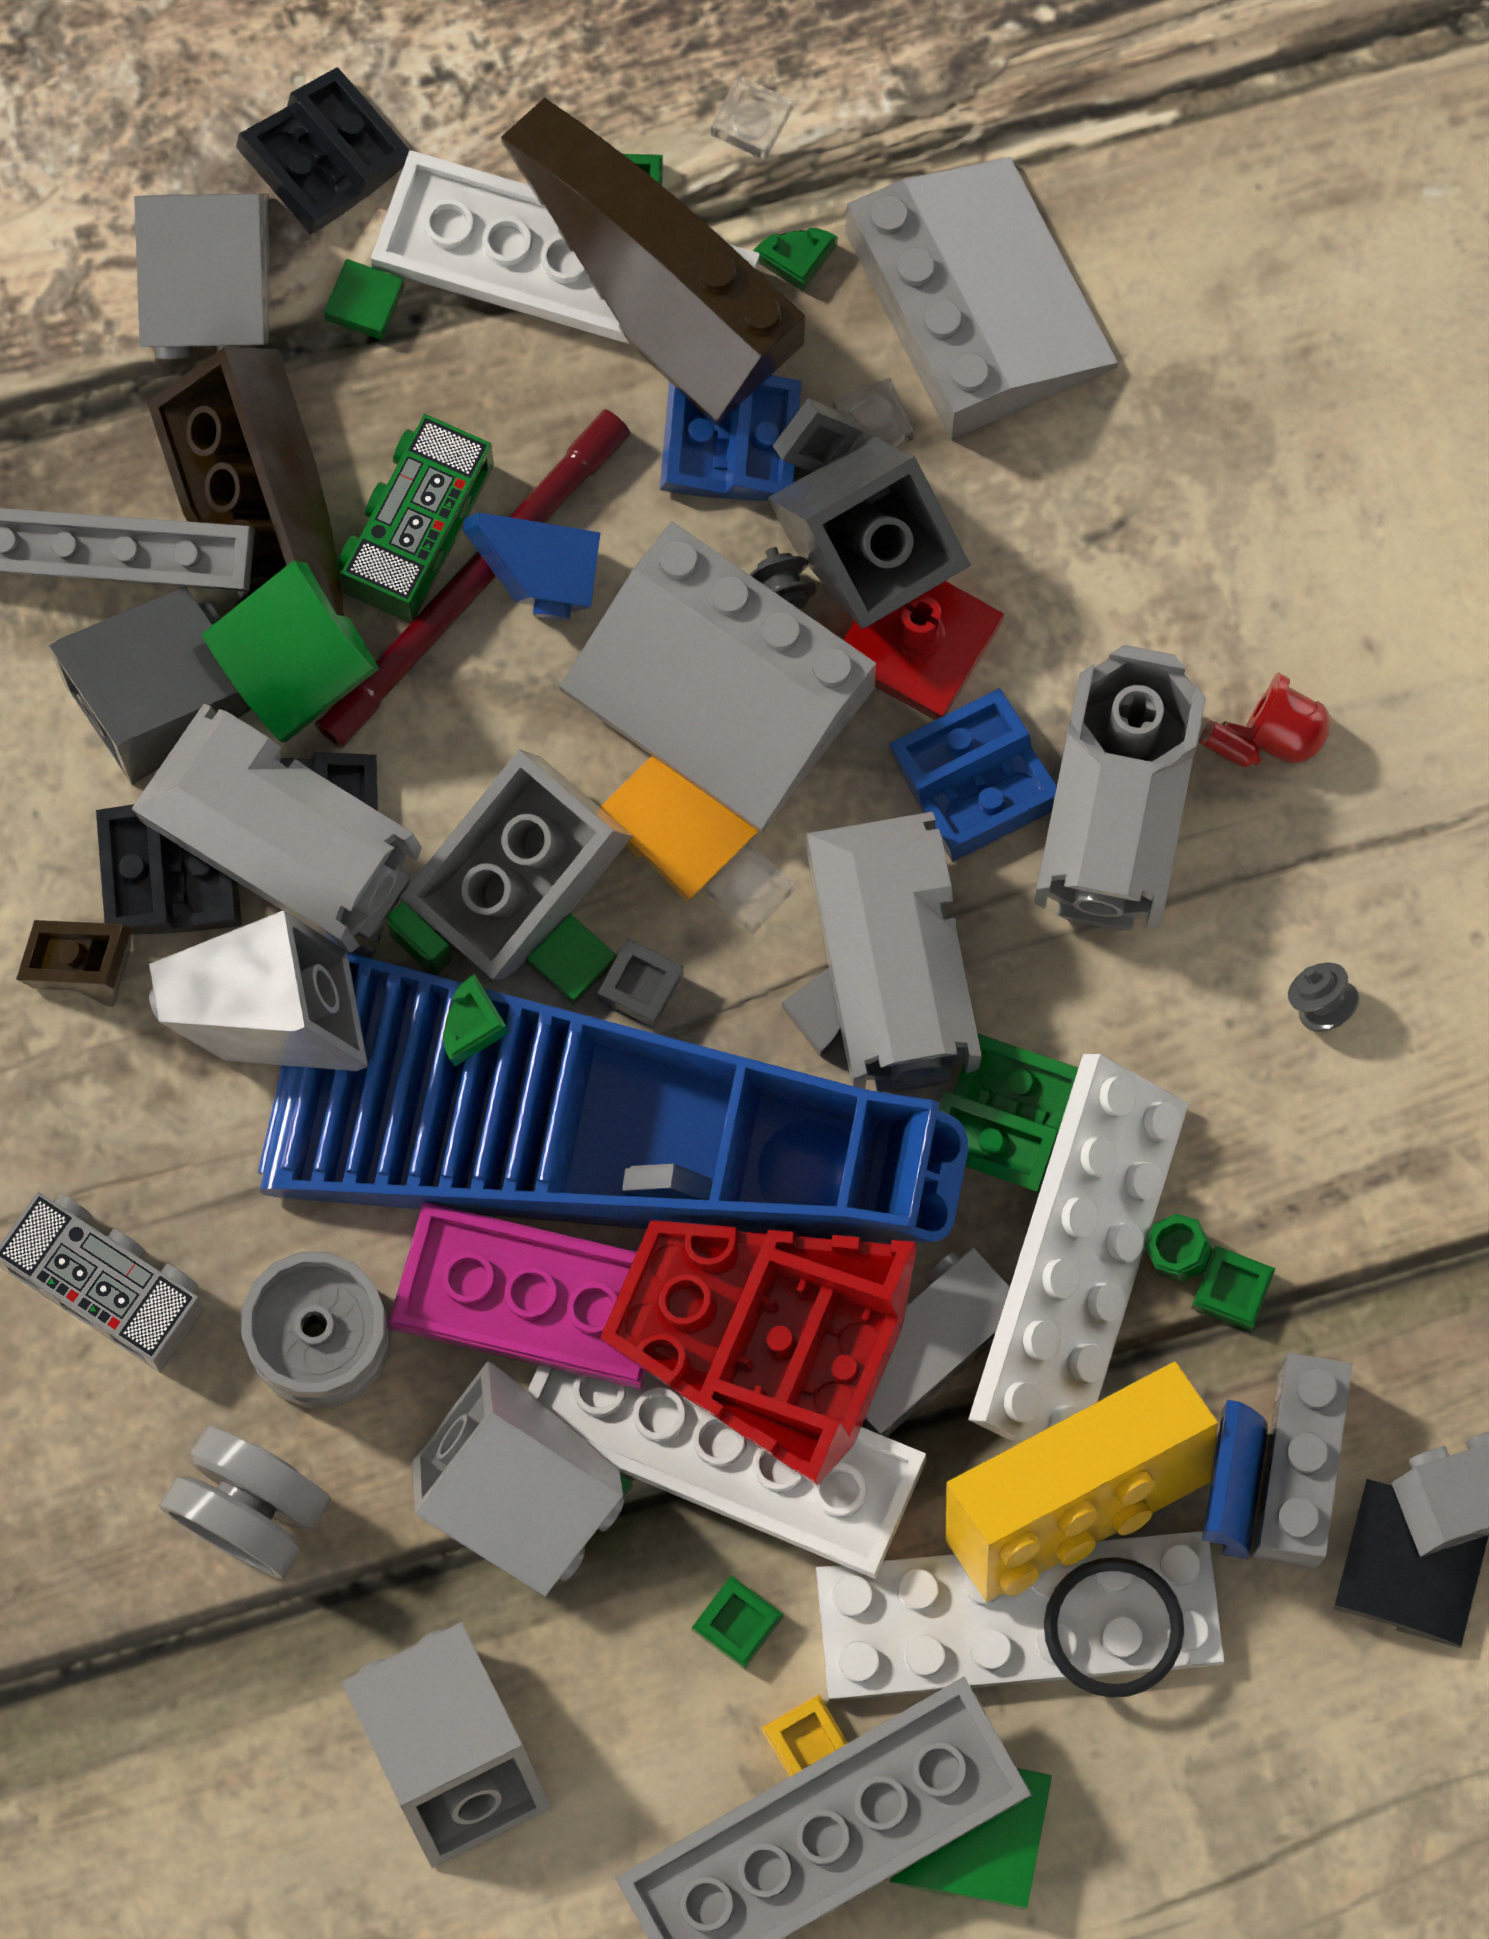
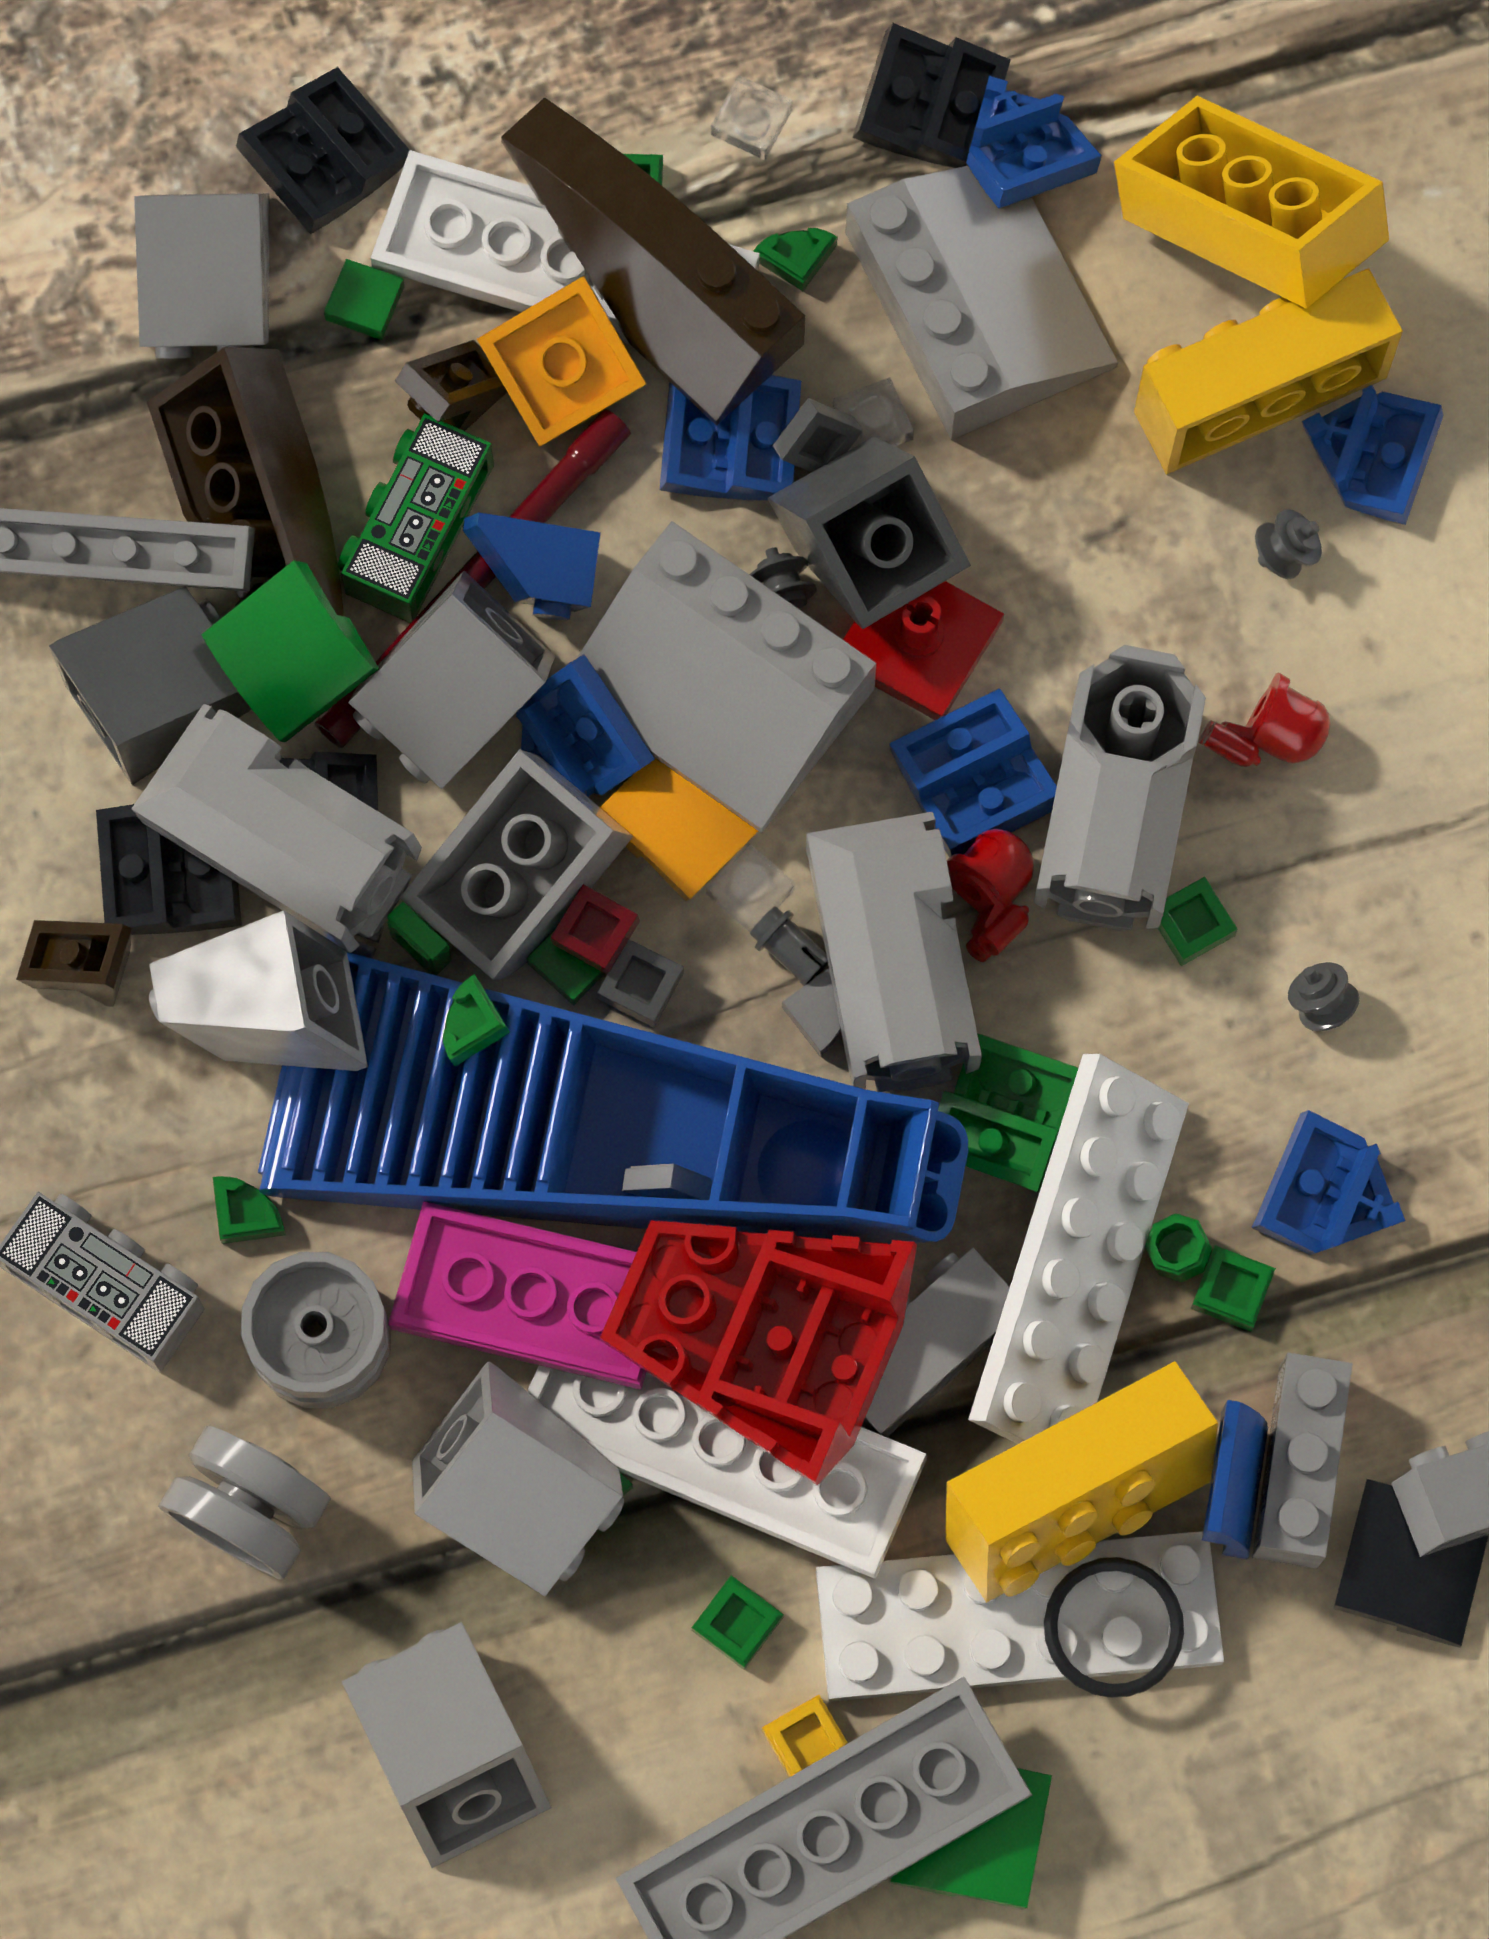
(244, 1212): none -> green tile
(452, 385): none -> dark brown slope
(452, 682): none -> light grey slope
(562, 361): none -> light orange plate
(582, 730): none -> blue slope
(595, 929): none -> dark red plate
(789, 945): none -> dark grey pin
(926, 96): none -> black slope
(990, 880): none -> red piece
(1026, 146): none -> blue slope
(1195, 921): none -> green tile
(1252, 201): none -> yellow brick
(1265, 370): none -> yellow brick
(1288, 544): none -> dark grey wheel
(1326, 1189): none -> blue slope
(1376, 450): none -> blue slope

